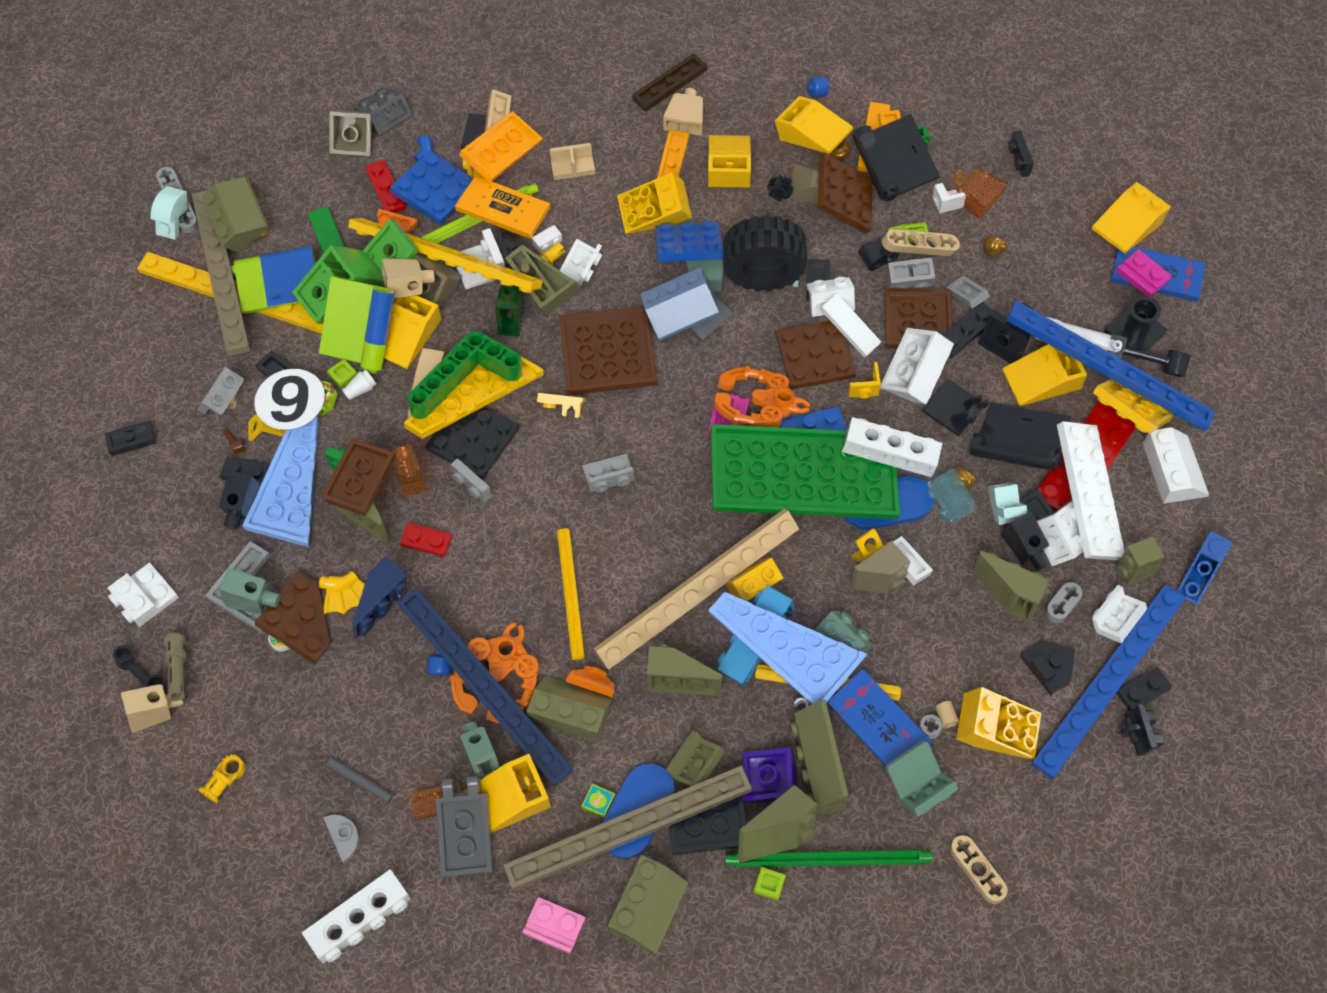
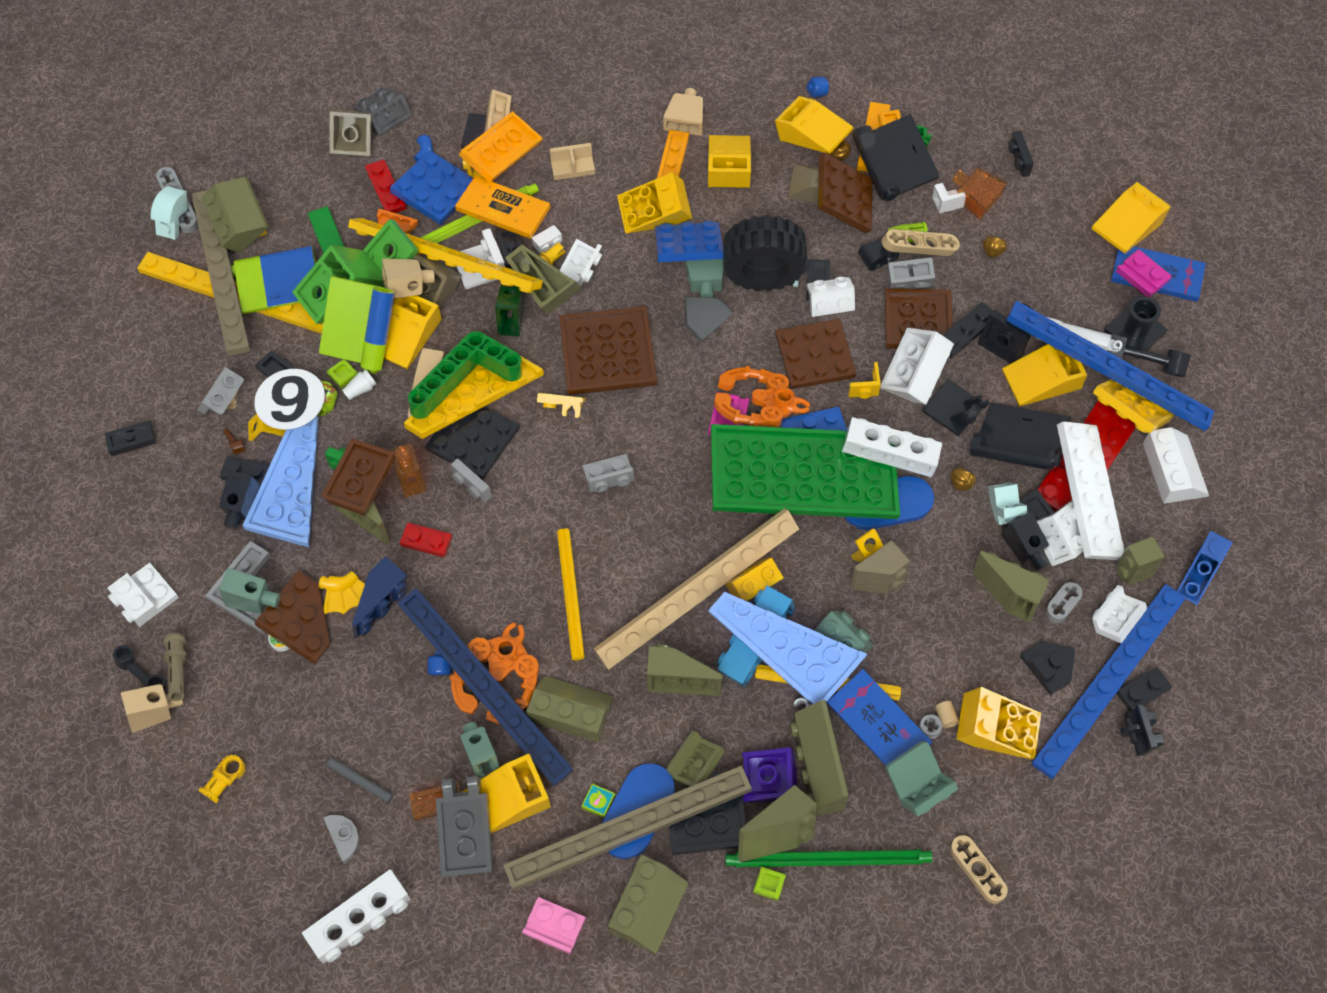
(592, 679): orange plate -> none
(669, 82): dark brown plate -> none
(680, 303): slope -> none
(780, 187): black gear -> none
(850, 325): white tile -> none
(918, 567): white plate -> none
(952, 496): clear light blue bracket -> none
(968, 292): light grey plate -> none

